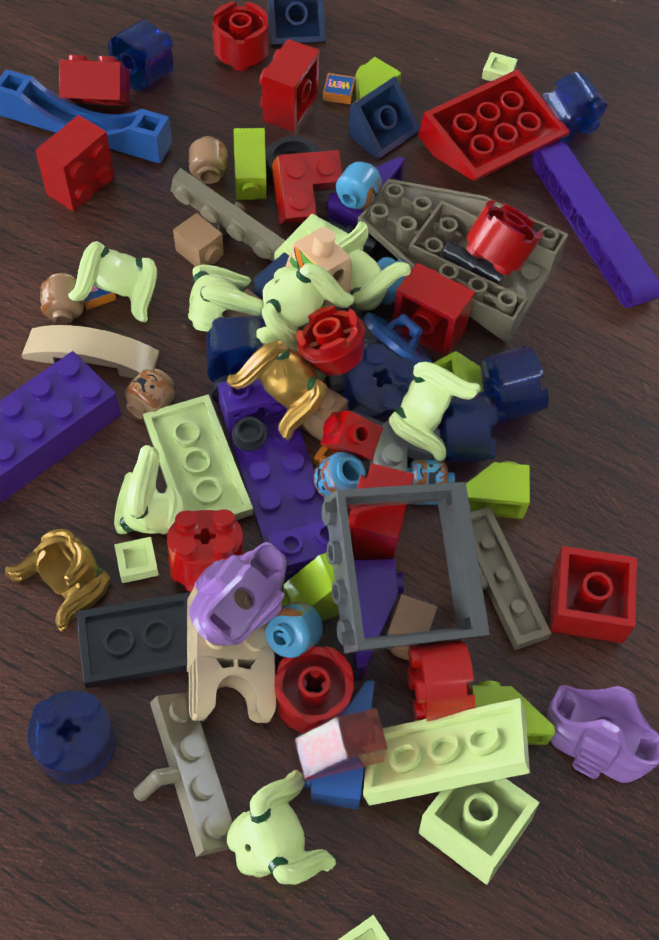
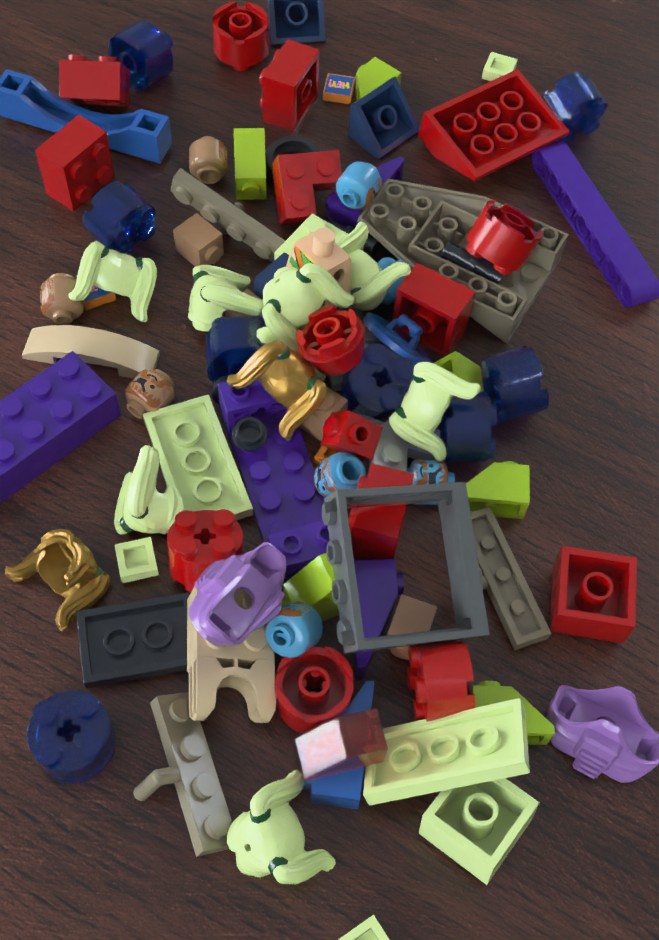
(120, 217): none -> clear blue brick

